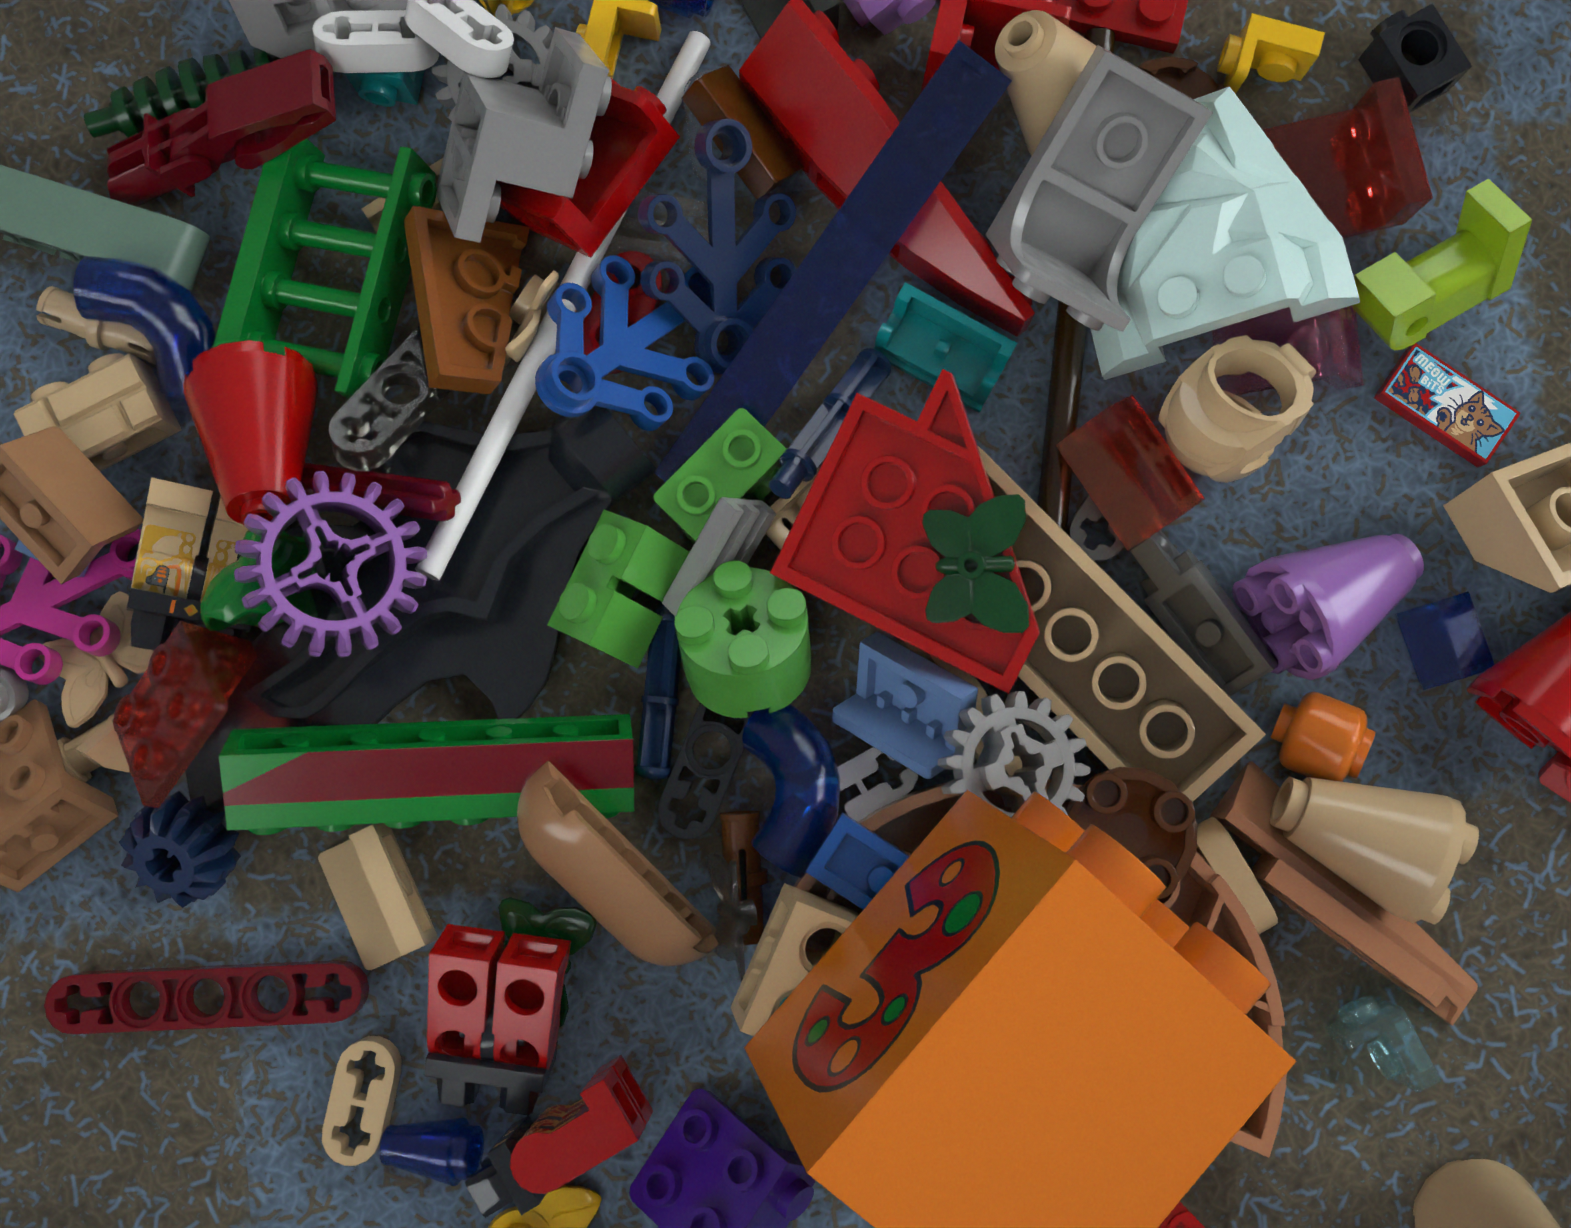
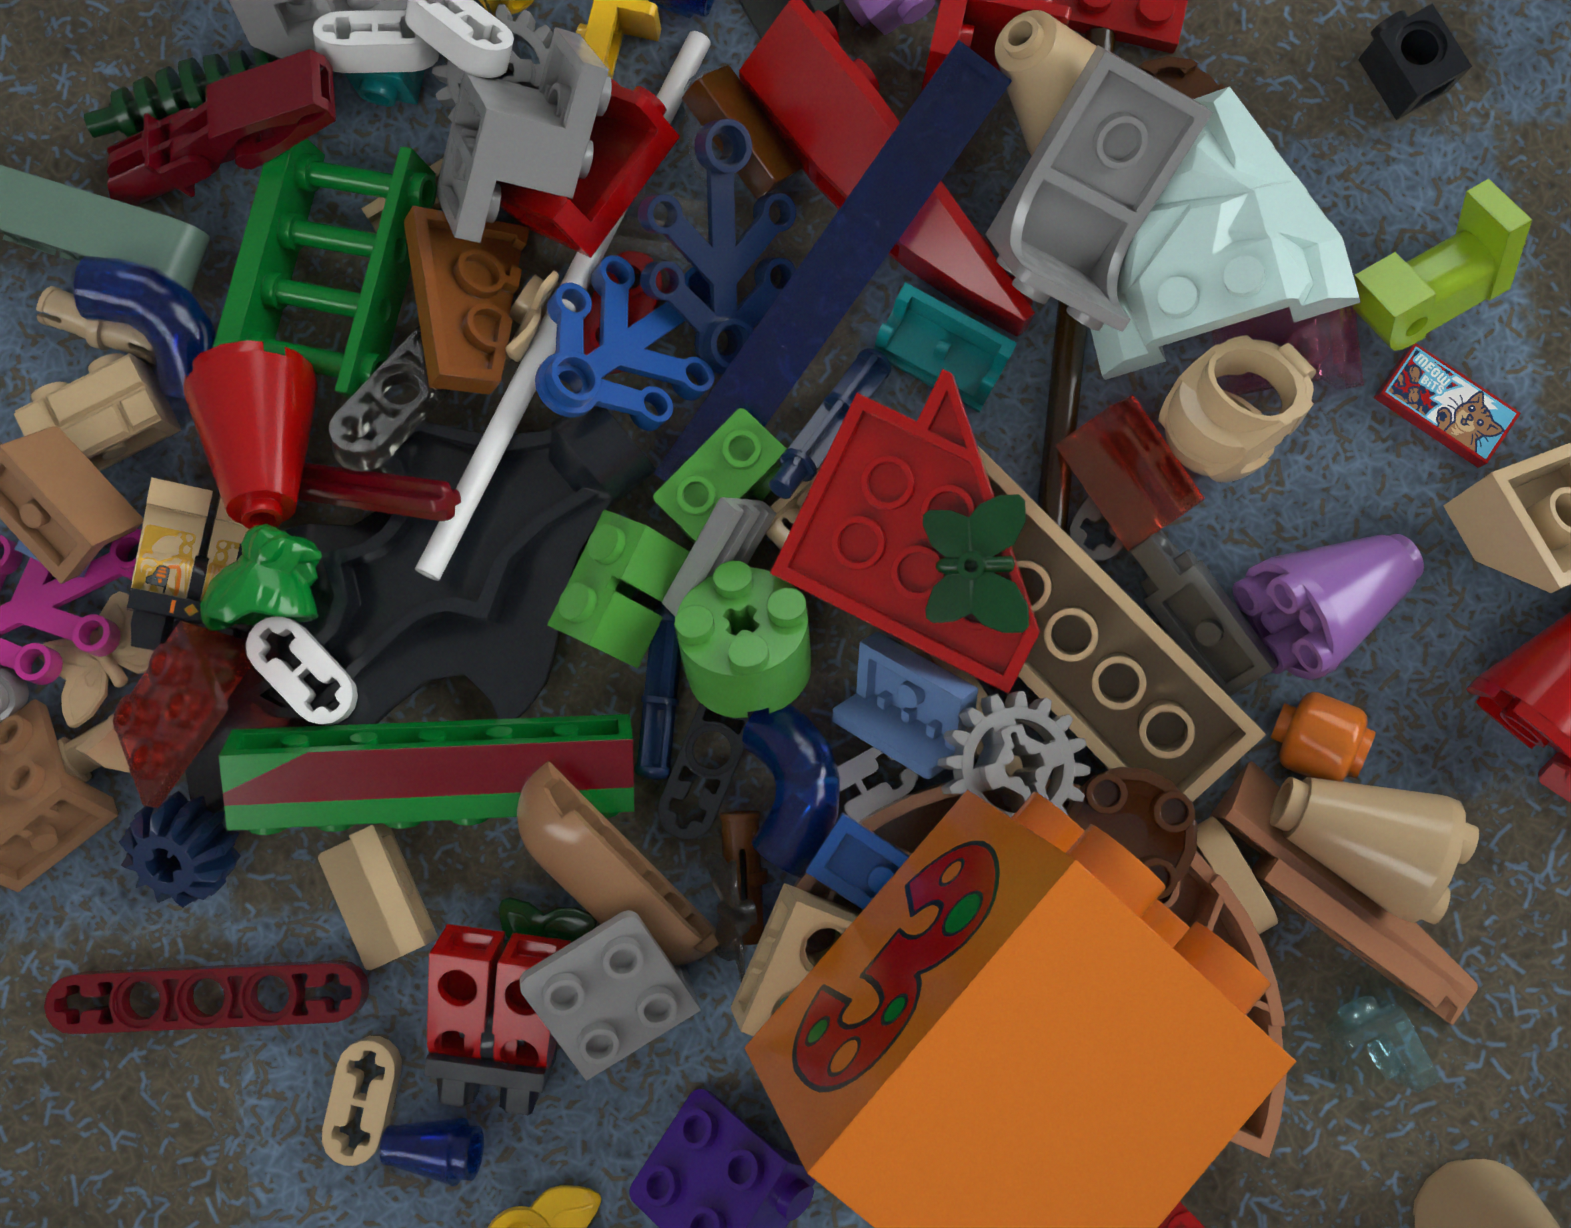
(290, 682): none -> white beam
(317, 532): medium lavender gear -> none
(562, 1142): red hips -> none
(609, 993): none -> light grey bracket
(1272, 47): yellow bracket -> none
(1359, 161): clear red bracket -> none
(1445, 640): clear blue piece -> none

